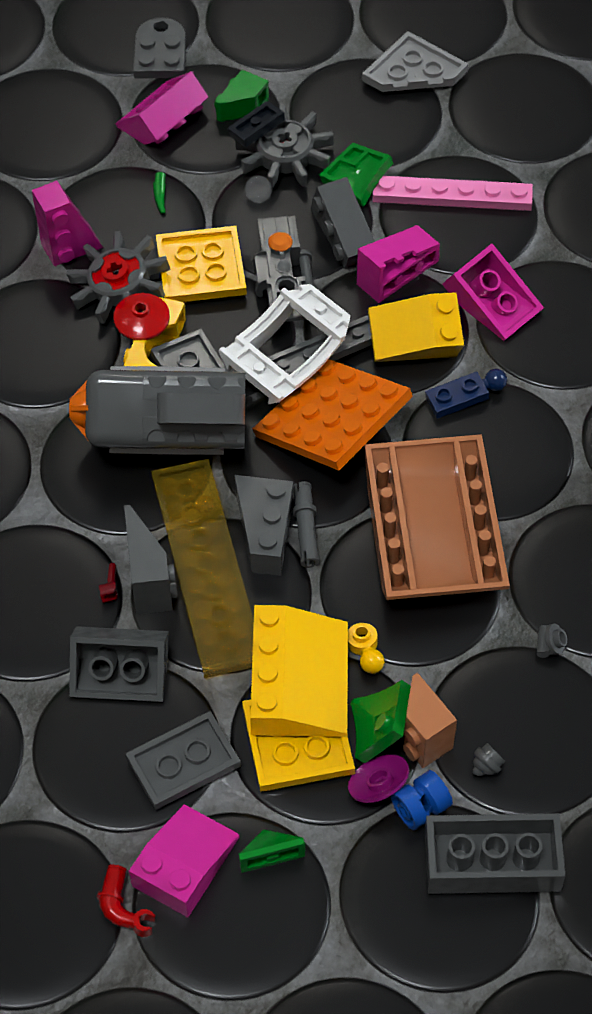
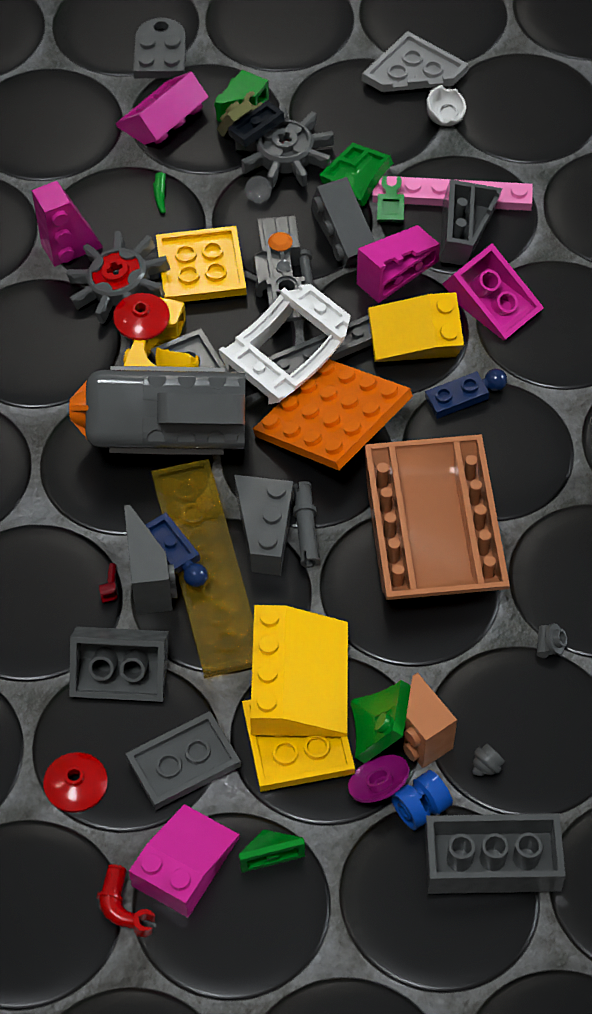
(77, 794): none -> red dish
(175, 359): none -> yellow hair
(178, 550): none -> dark blue plate
(236, 112): none -> olive plate
(371, 659): yellow plate -> none
(390, 205): none -> green plate
(445, 106): none -> white hair
(464, 219): none -> dark grey wedge

